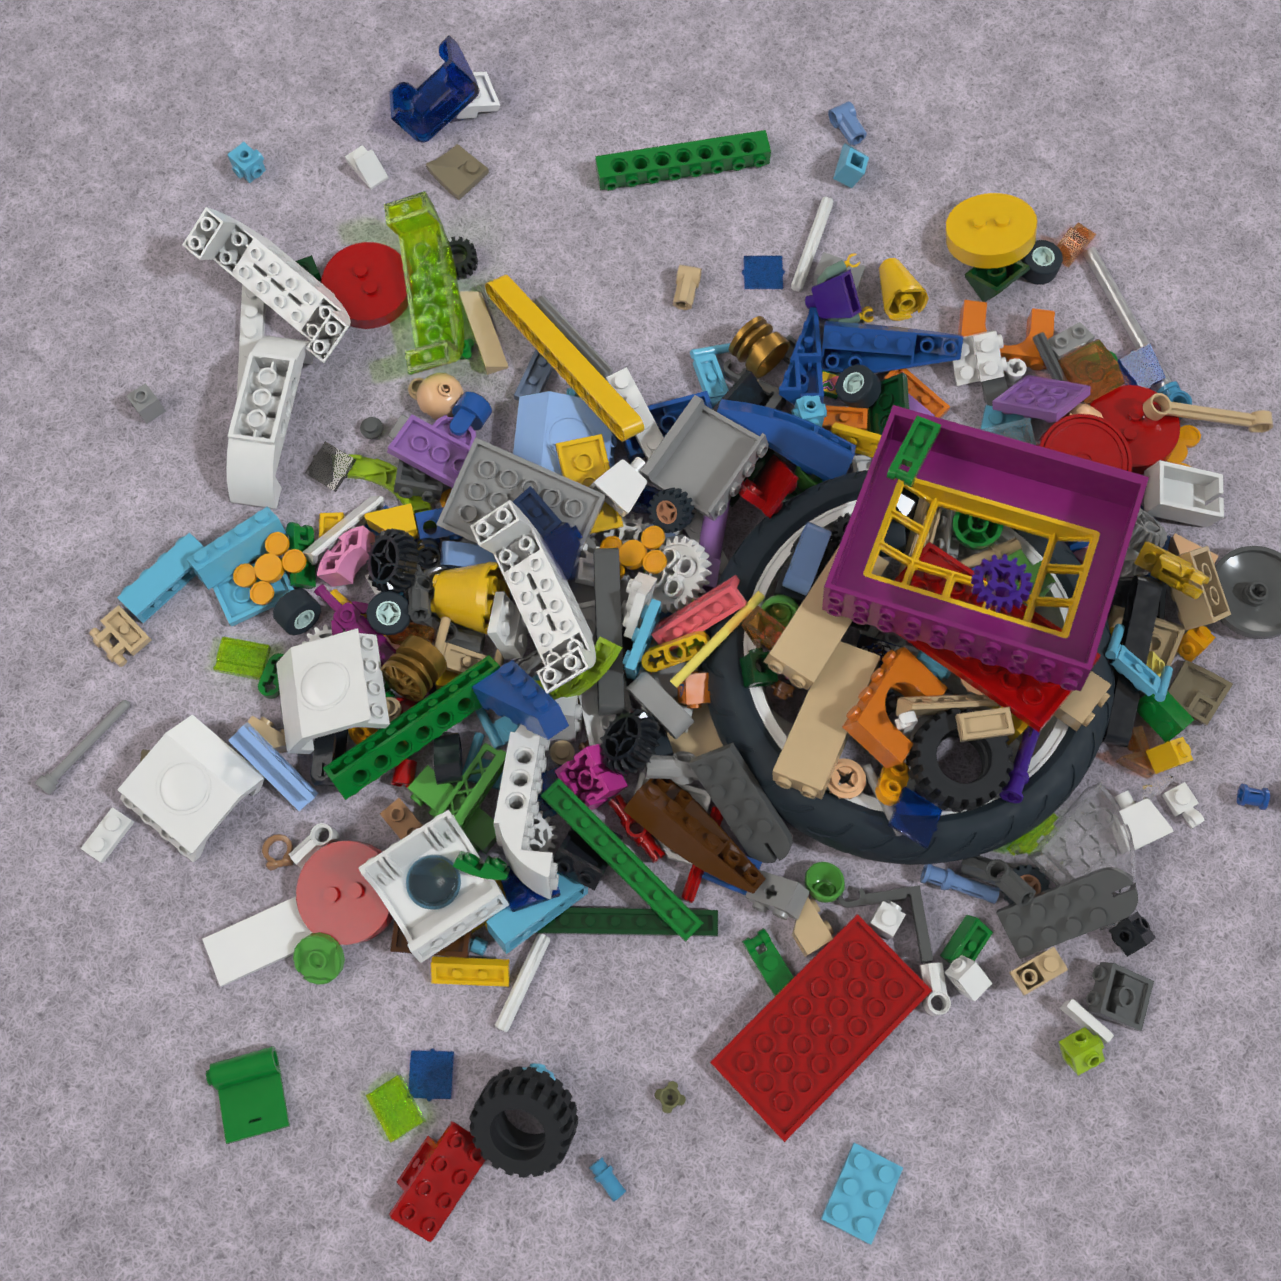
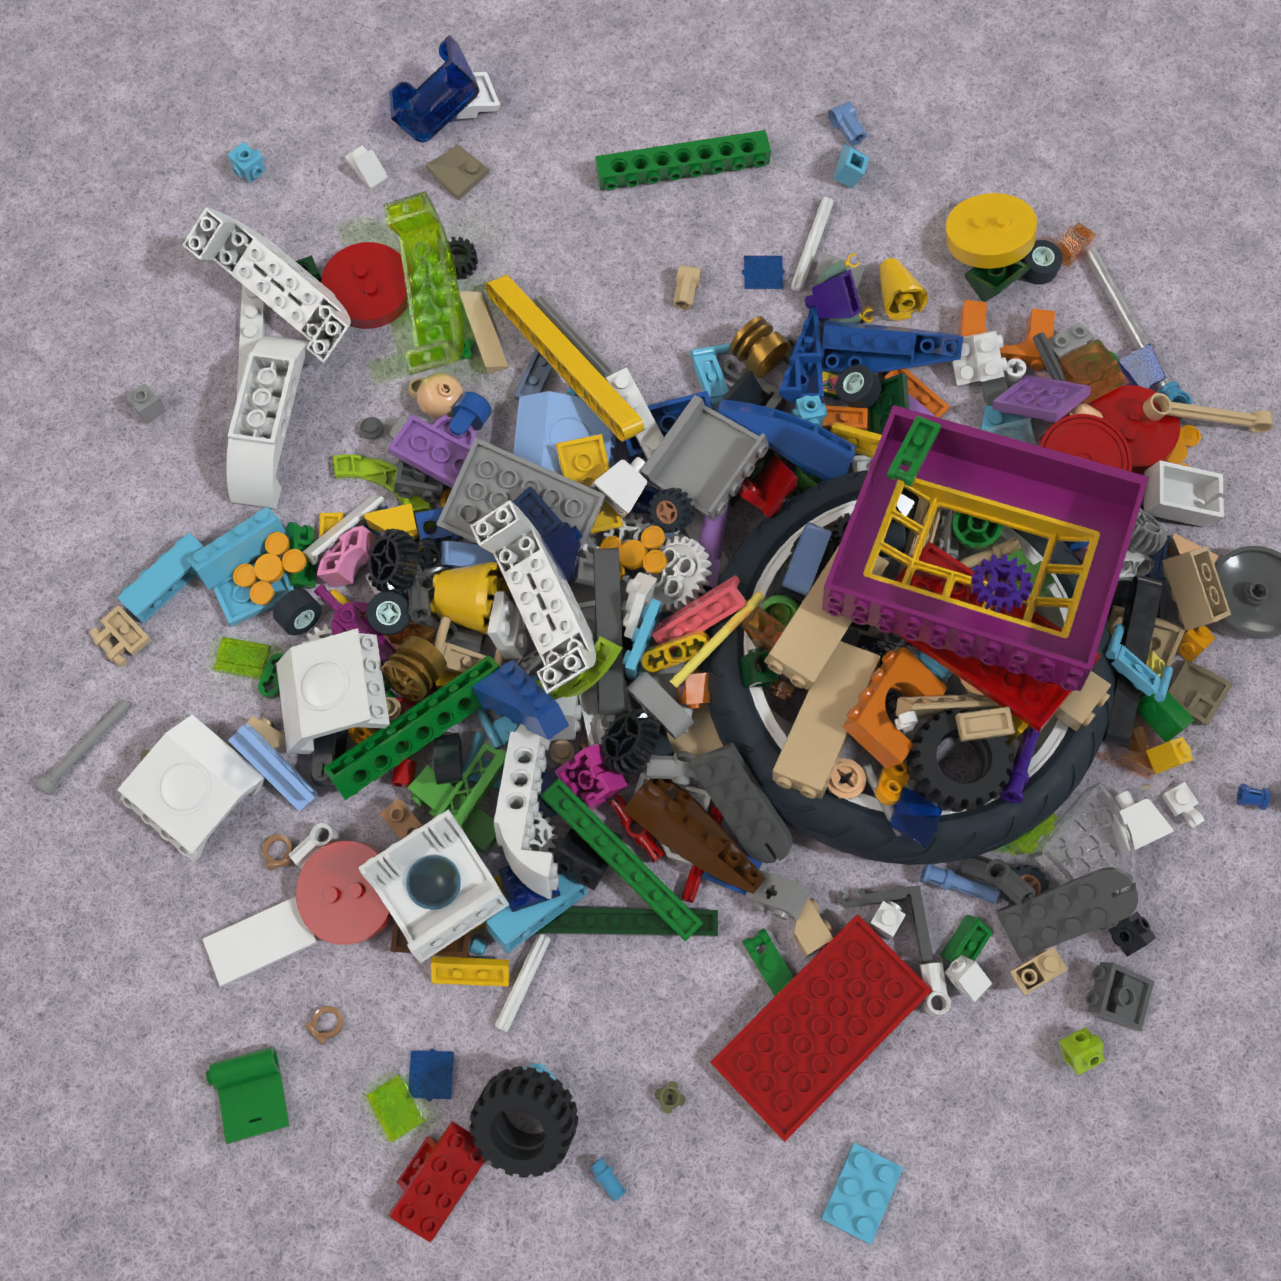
(107, 835): white plate -> none
(311, 1027): none -> medium nougat piece
(319, 958): bright green tile -> none
(330, 466): clear smoke piece -> none
(492, 868): green slope -> none
(824, 882): bright green piece -> none
(1085, 1019): white tile -> none
(1171, 570): yellow plate -> none

